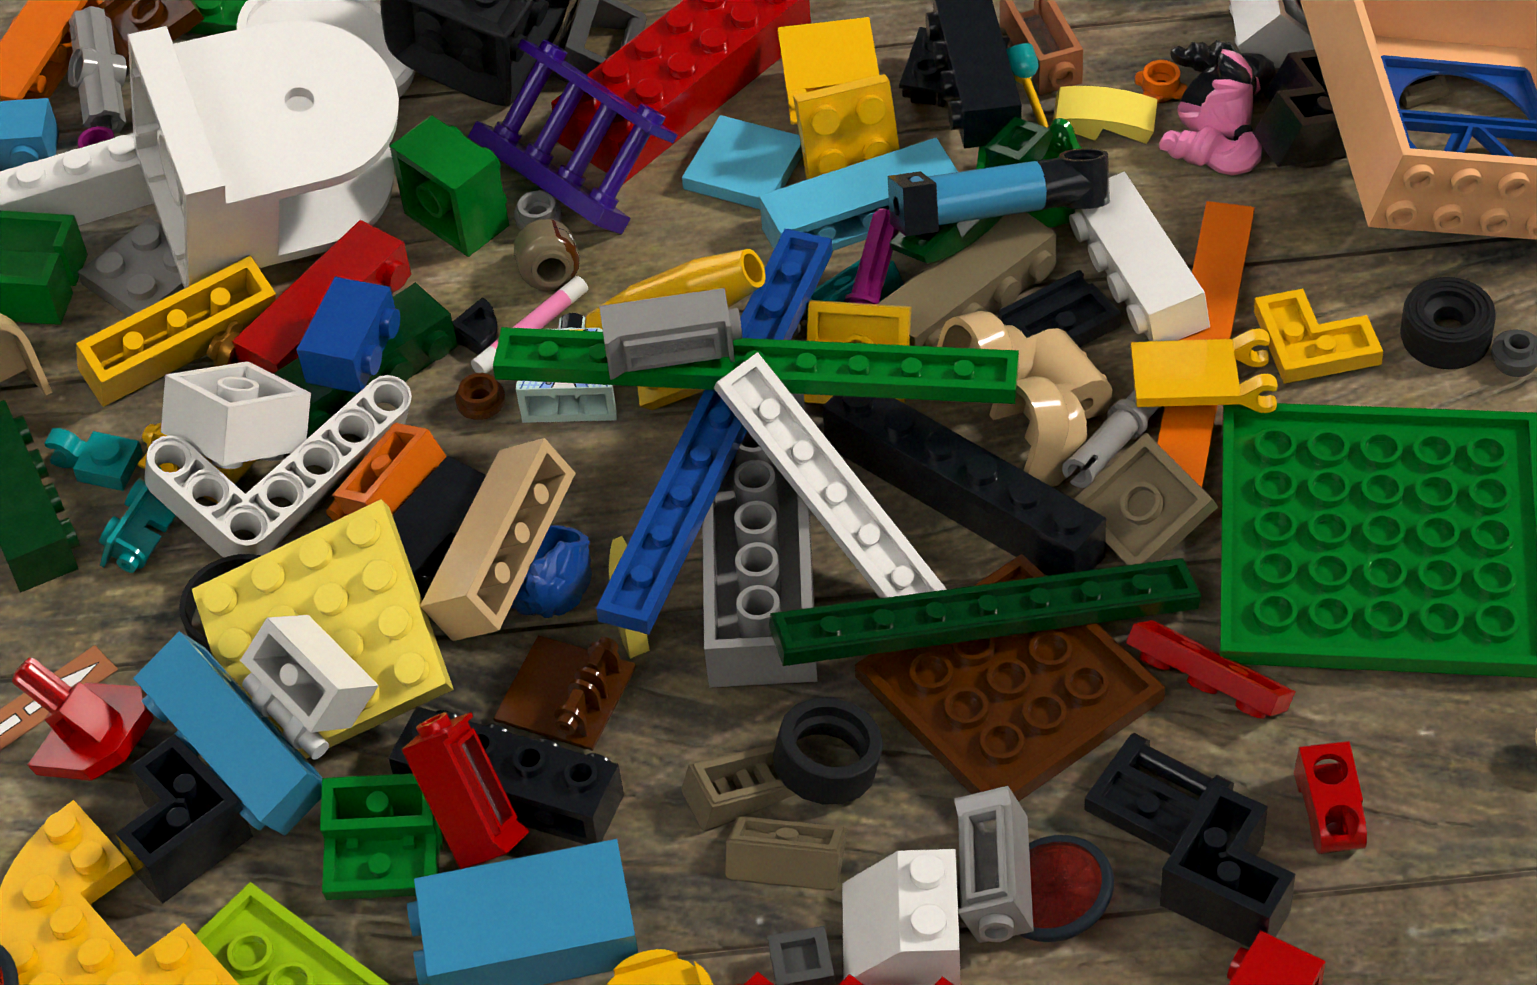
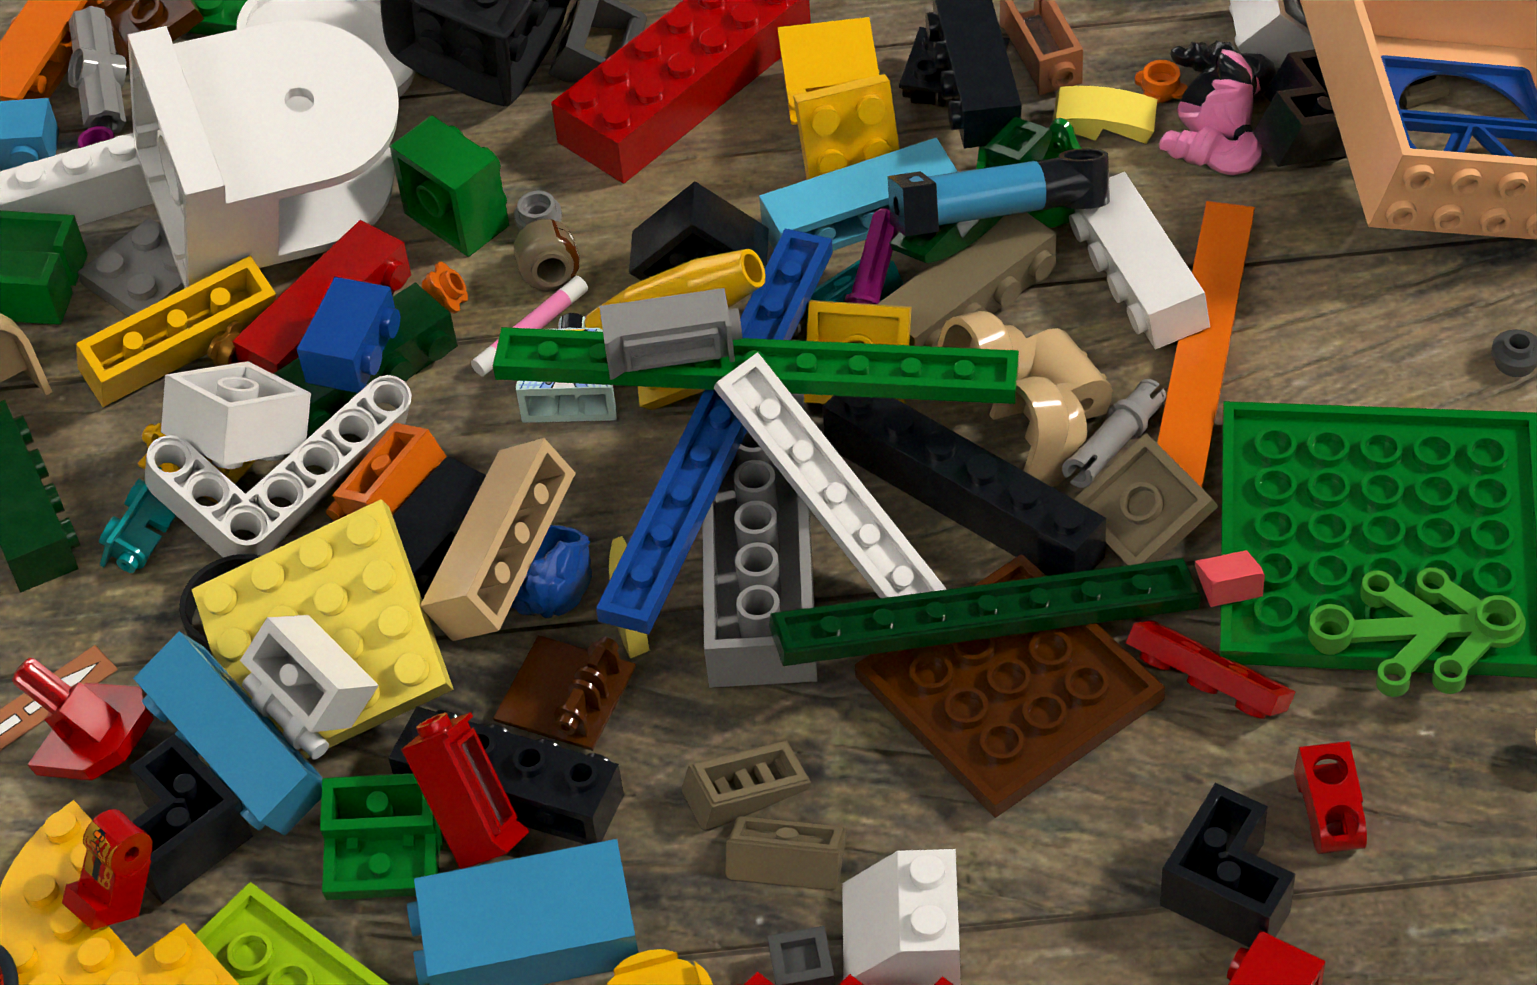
(100, 461): teal plate -> none
(111, 873): none -> red leg
(446, 287): none -> orange plate
(477, 327): black tile -> none
(480, 396): reddish brown plate -> none
(535, 159): dark purple fence -> none
(692, 228): none -> black brick
(742, 161): medium azure tile -> none
(820, 782): black tyre -> none
(994, 865): light grey window -> none
(1024, 67): teal hinge -> none
(1066, 305): black plate -> none
(1068, 887): clear red wheel -> none
(1142, 802): black plate -> none
(1202, 372): yellow flag -> none
(1230, 578): none -> coral slope
(1311, 349): yellow plate -> none
(1423, 626): none -> bright green plant
(1445, 346): black tyre -> none

